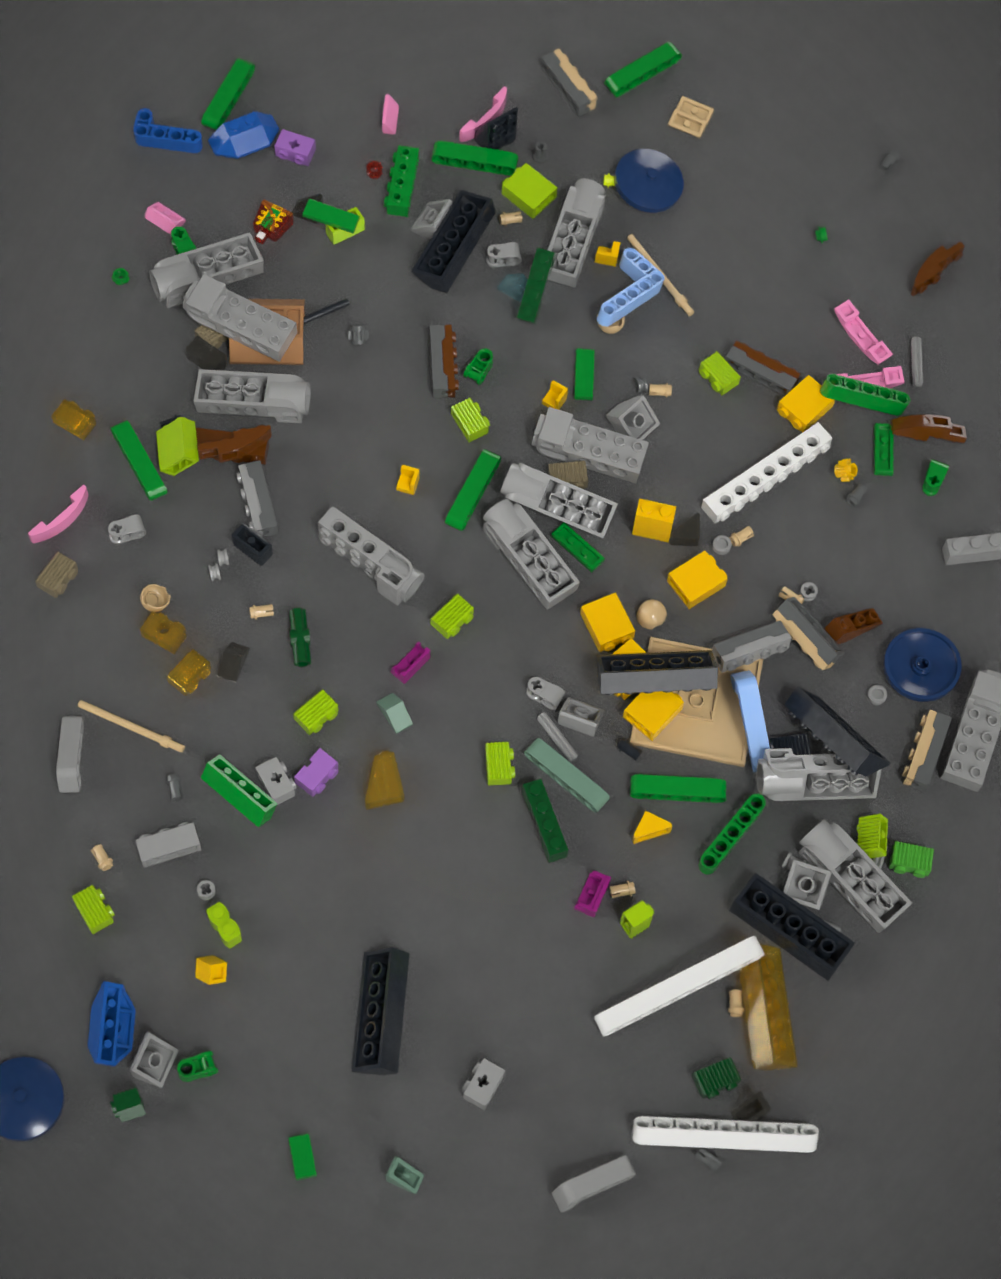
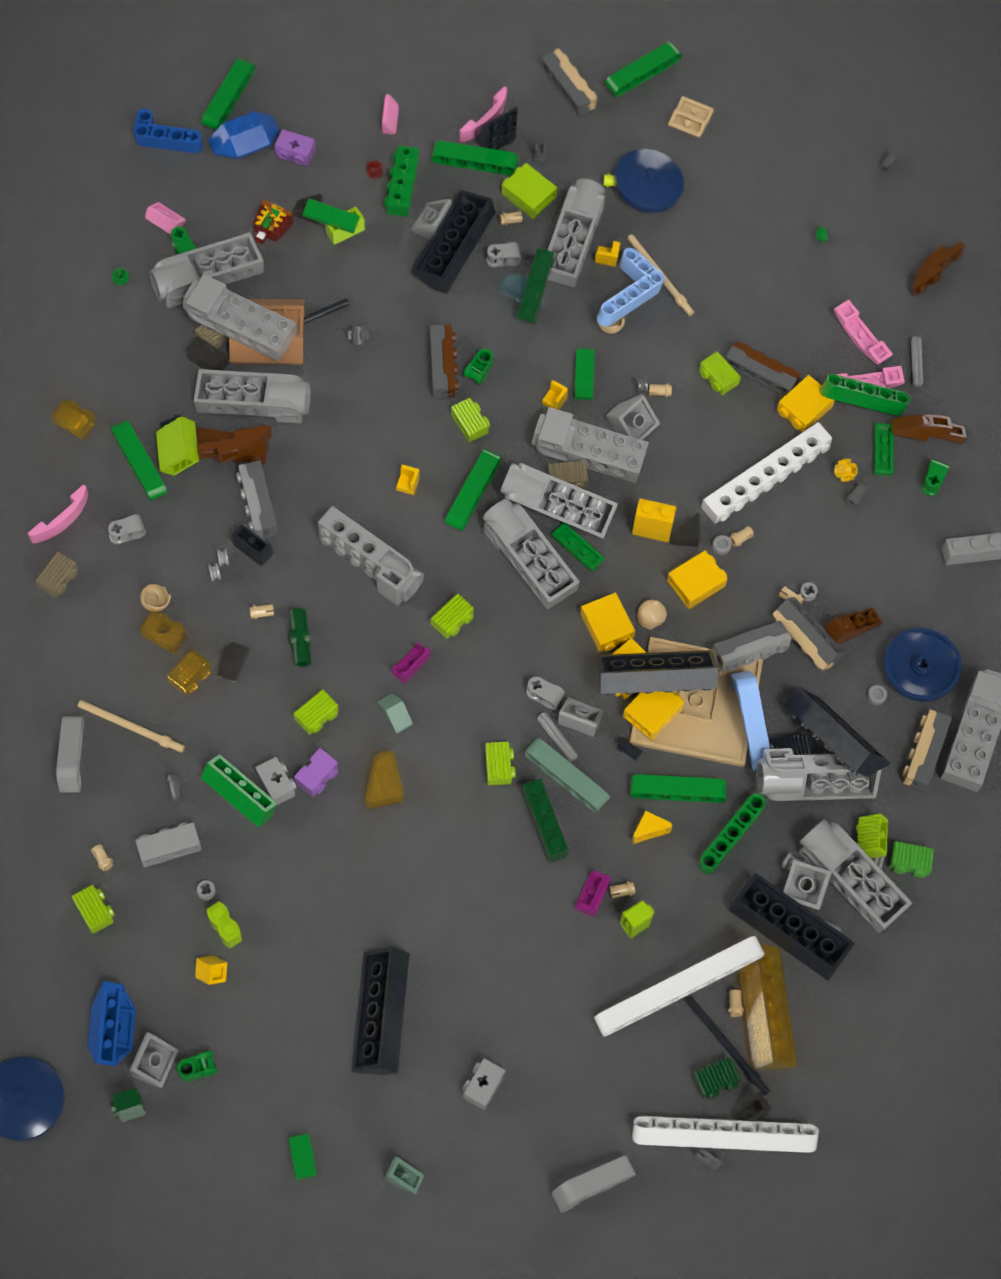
(753, 1076): none -> black bar

